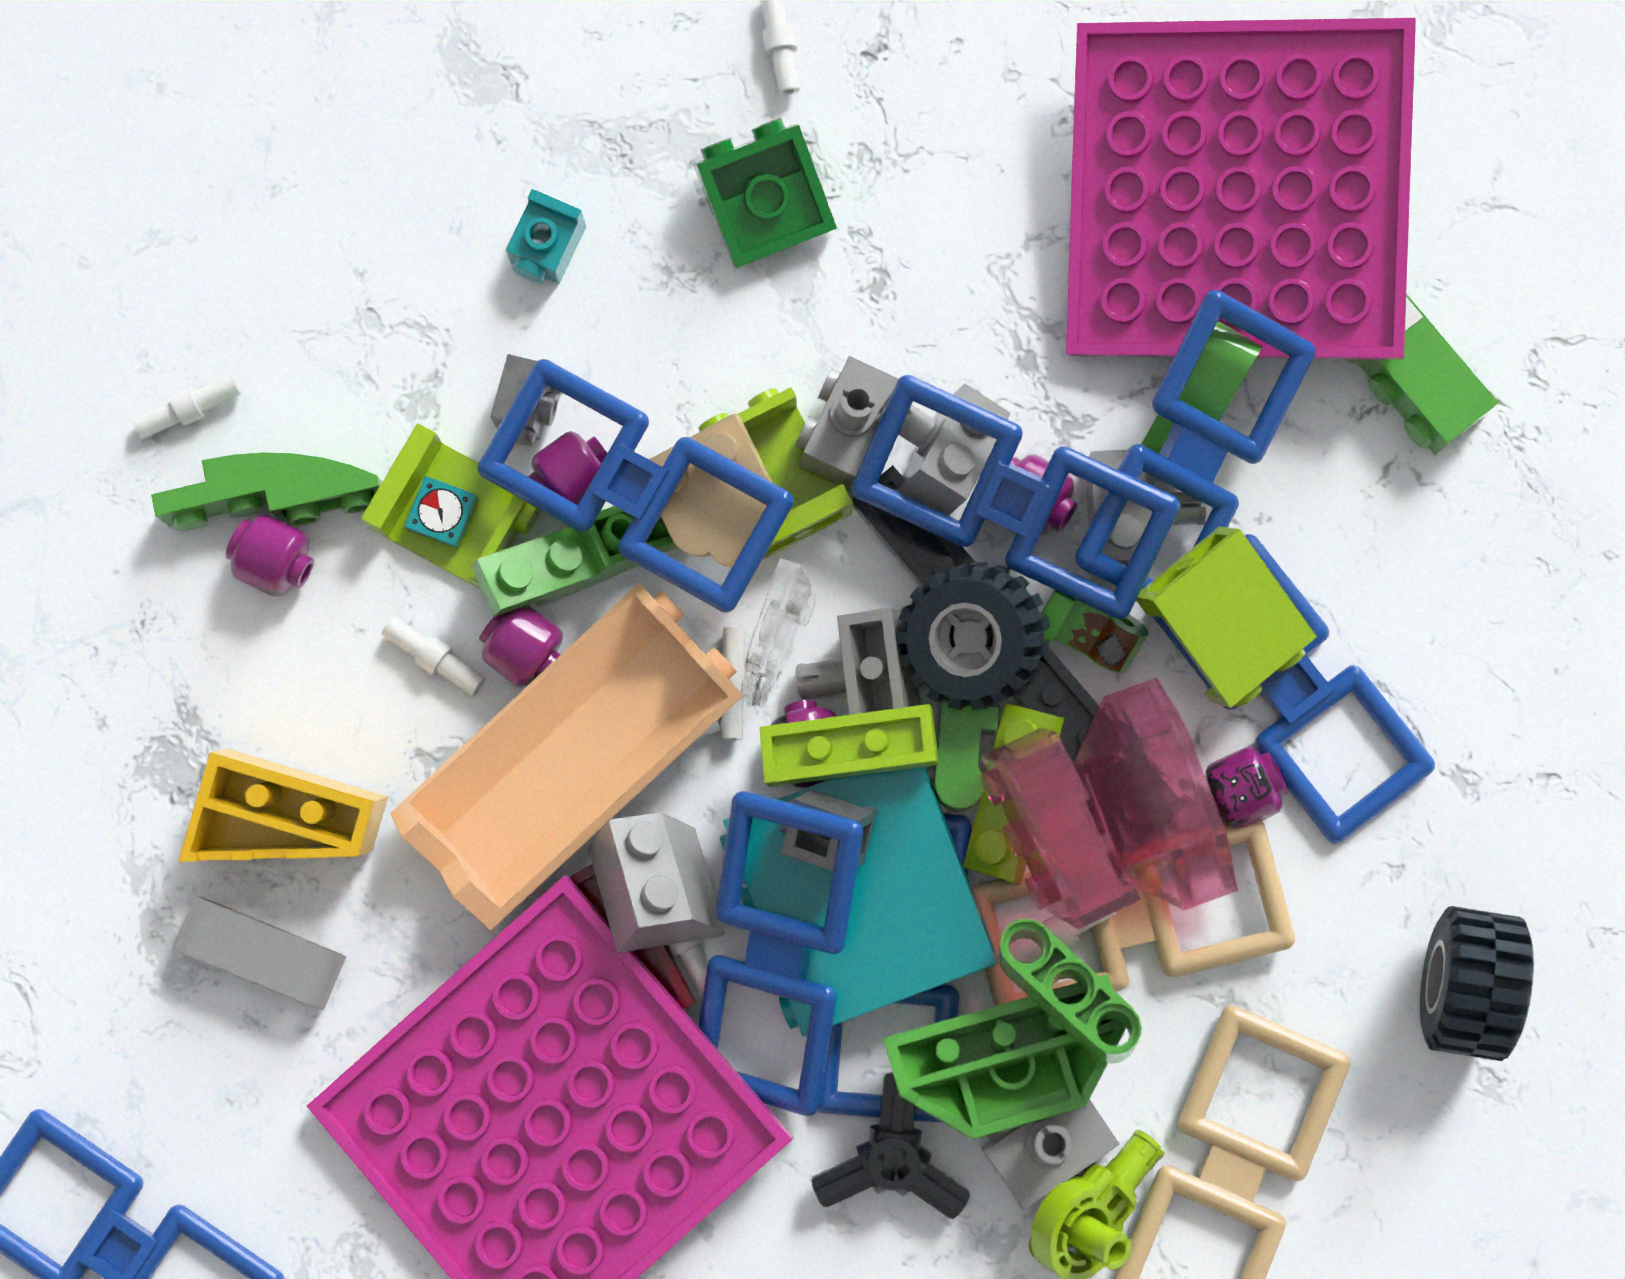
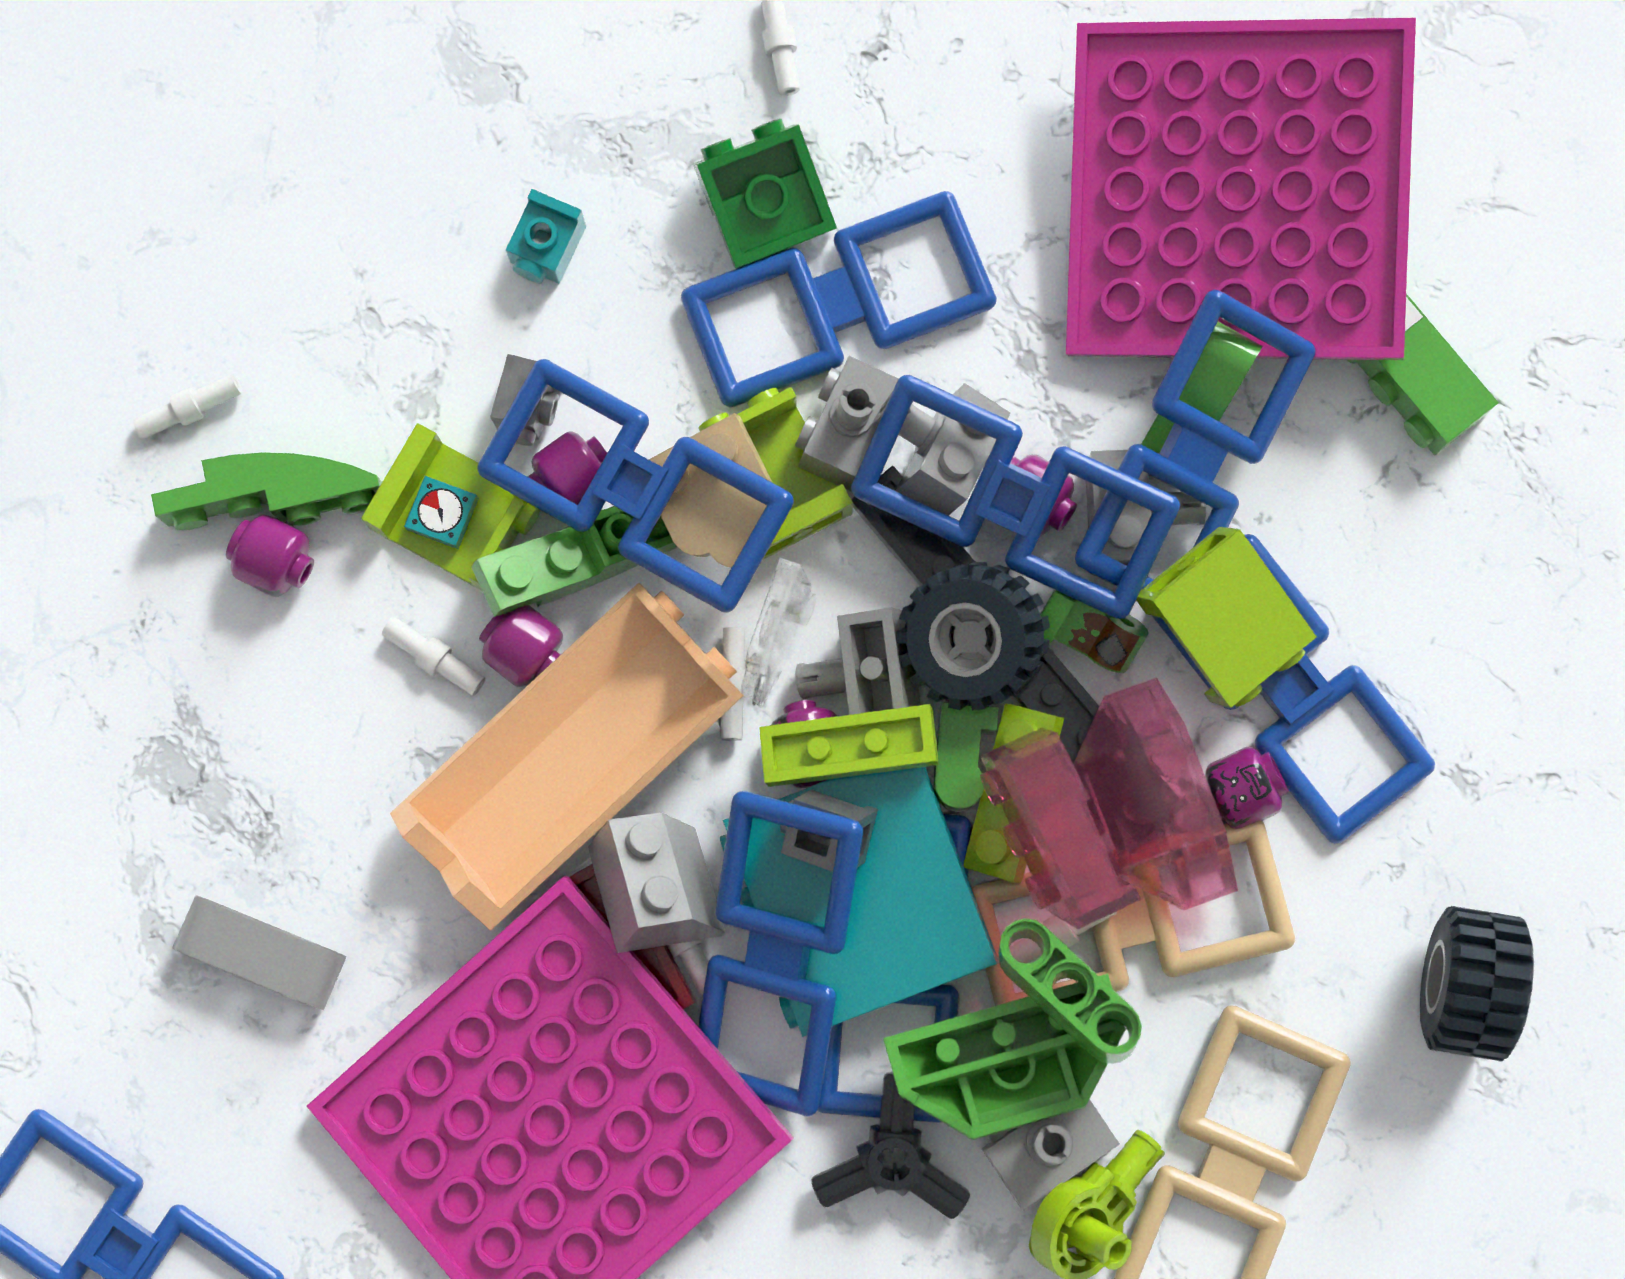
(275, 811): yellow wedge -> none
(838, 298): none -> blue bar

